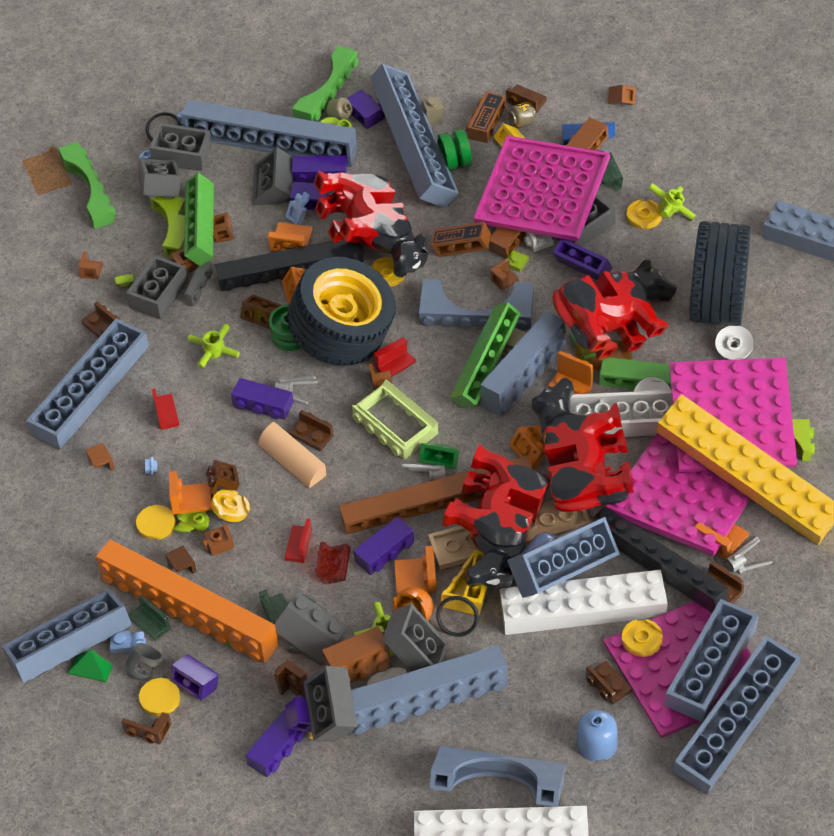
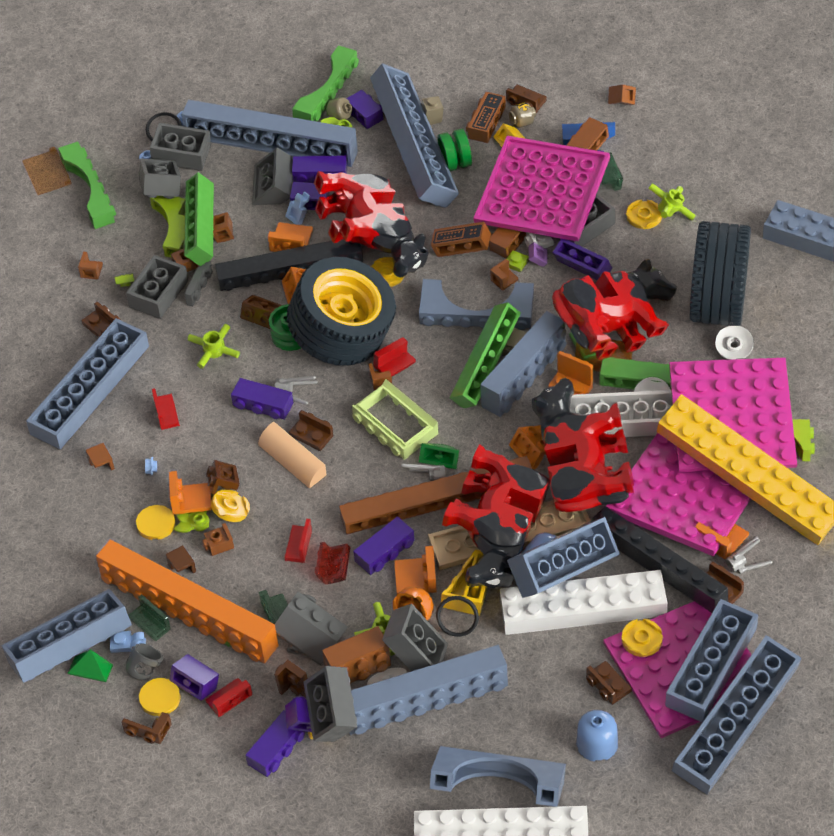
(229, 696): none -> red panel
(537, 254): none -> medium lavender plate

